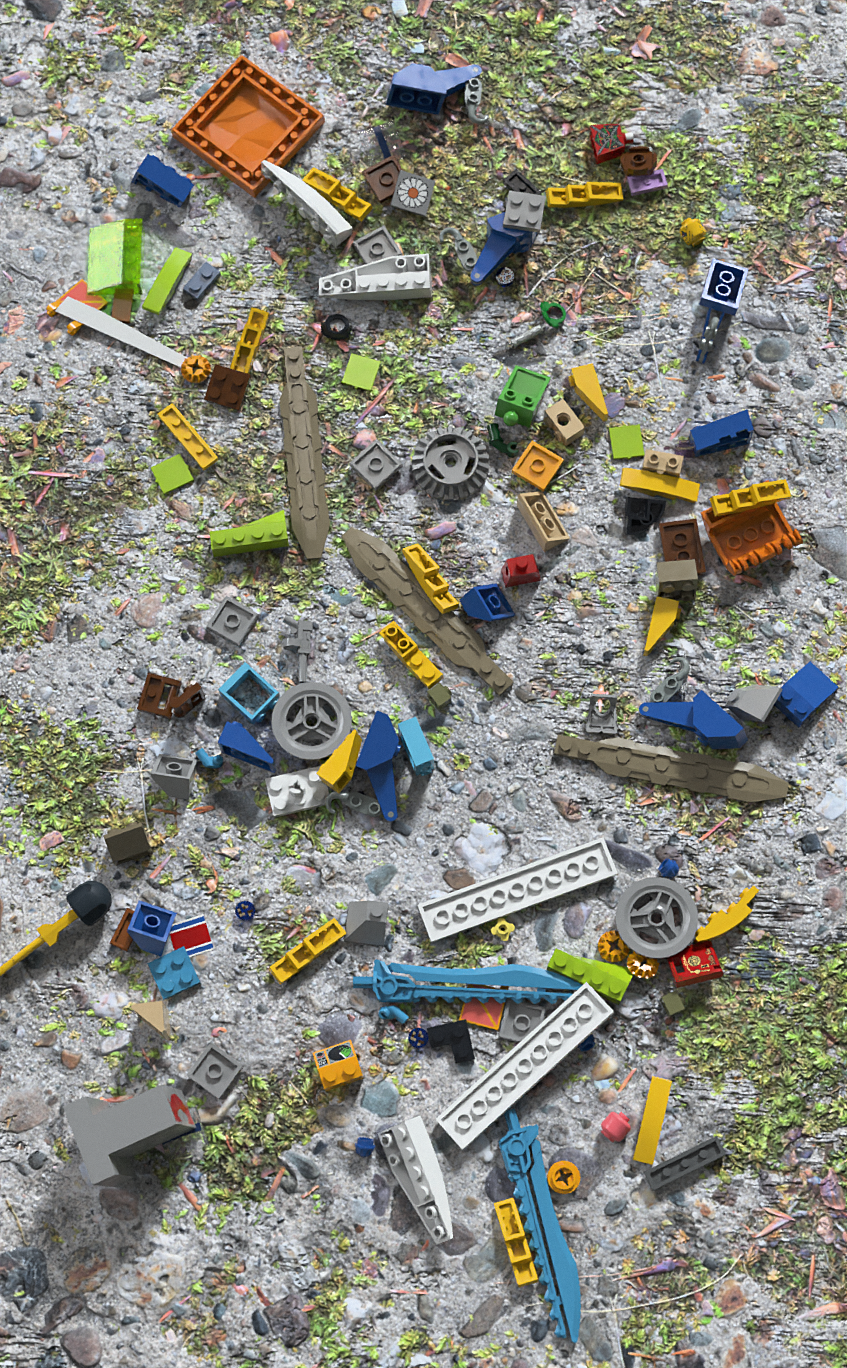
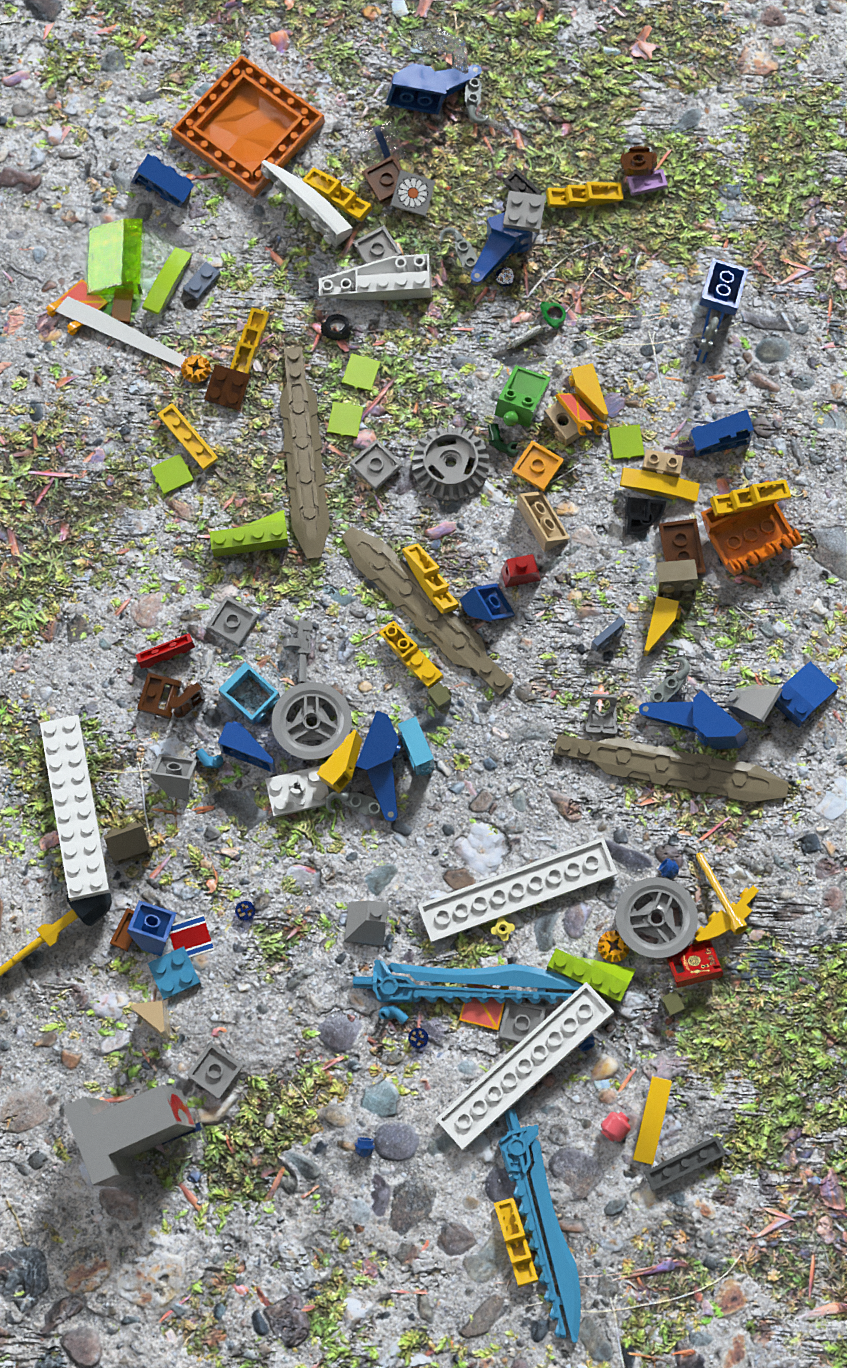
(74, 808): none -> white plate
(165, 651): none -> red plate
(307, 951): yellow slope -> none
(338, 1065): light orange slope -> none
(345, 419): none -> lime piece
(419, 1175): white wedge -> none
(427, 38): none -> clear slope
(455, 1034): black plate -> none
(567, 1168): light orange gear -> none
(580, 413): none -> flag
(604, 638): none -> sand blue plate
(608, 141): torso -> none
(647, 970): light orange gear -> none
(692, 231): yellow head -> none
(737, 924): none -> yellow piece

